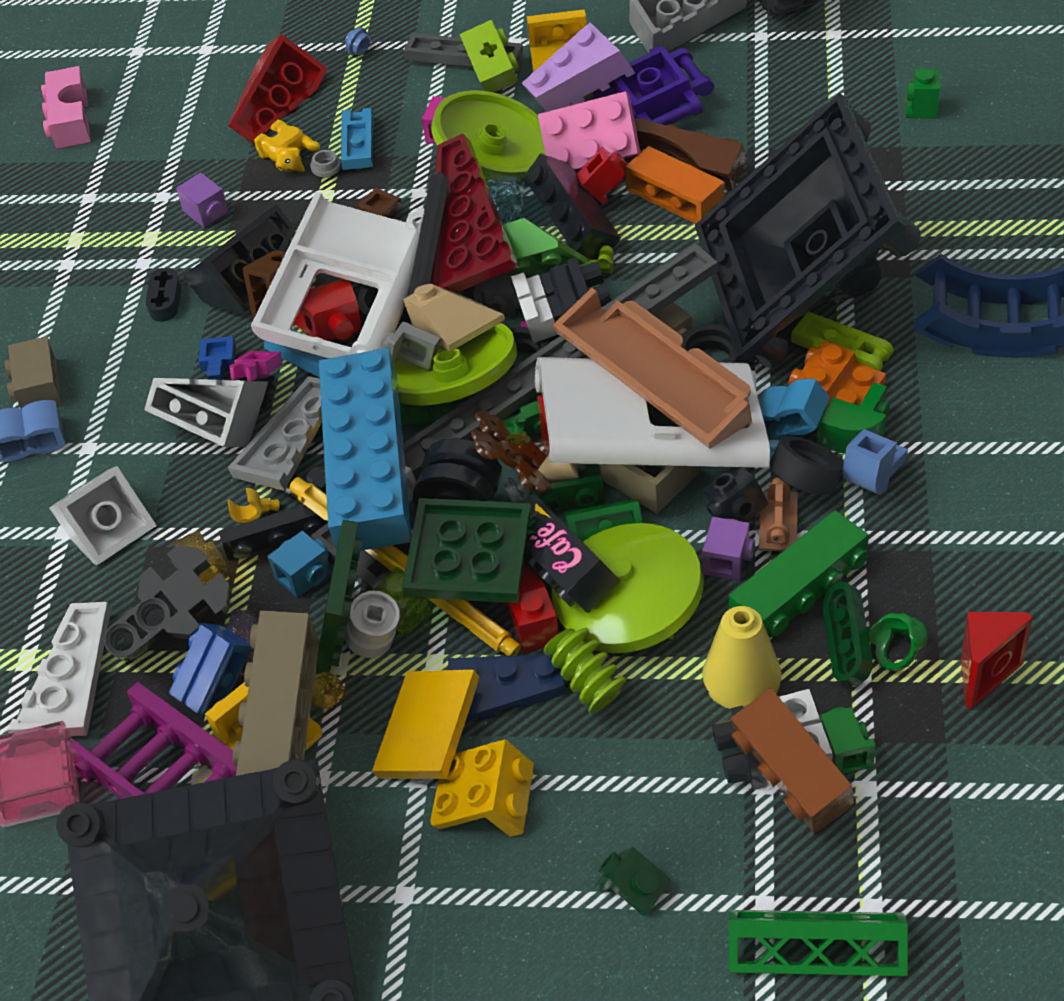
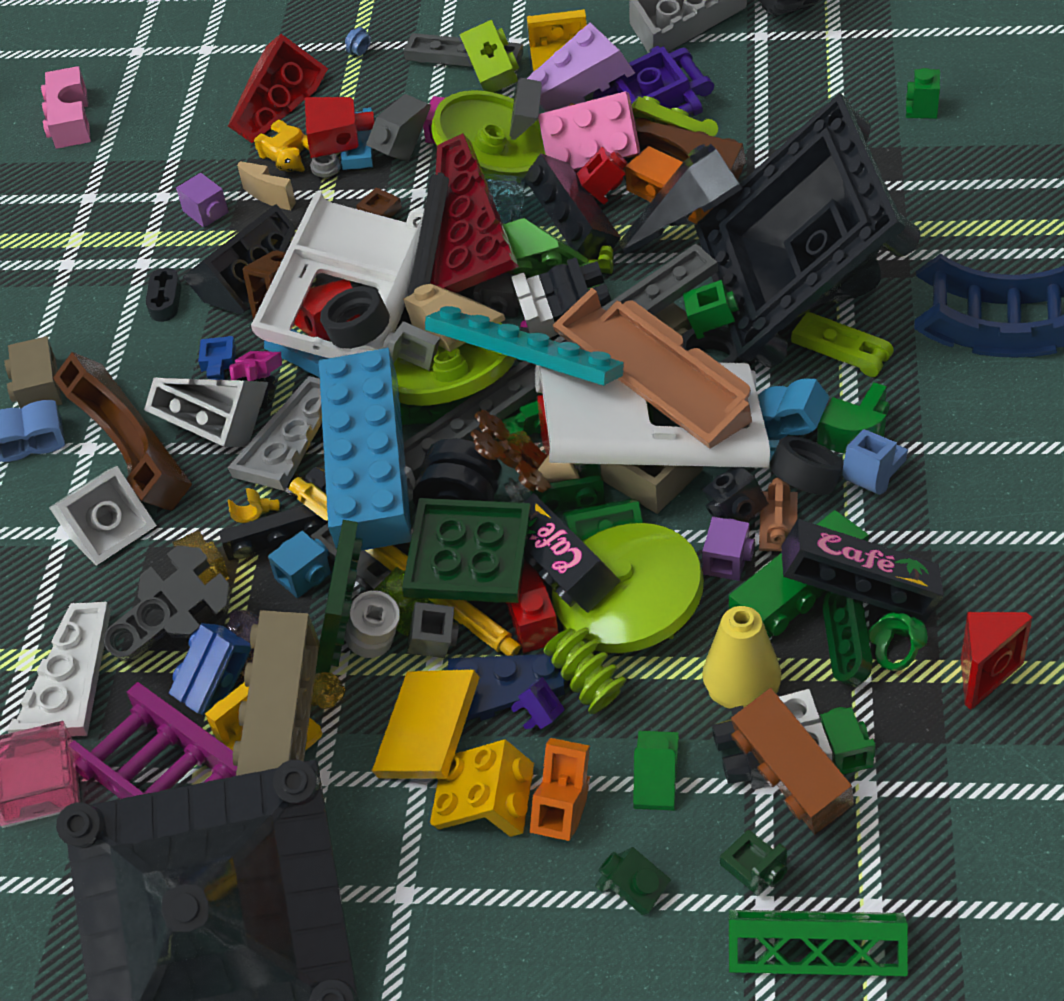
(149, 465): none -> reddish brown arch
(265, 187): none -> tan slope
(334, 125): none -> red torso
(347, 305): none -> black tyre
(399, 127): none -> dark grey slope
(431, 630): none -> dark grey brick
(525, 106): none -> dark grey slope
(533, 347): none -> teal plate
(540, 704): none -> dark purple tile
(563, 790): none -> orange brick
(652, 110): none -> lime plate
(655, 770): none -> green slope
(698, 183): none -> black wedge
(710, 307): none -> green brick
(755, 862): none -> dark green bracket
(838, 373): orange plate -> none
(861, 570): none -> black brick

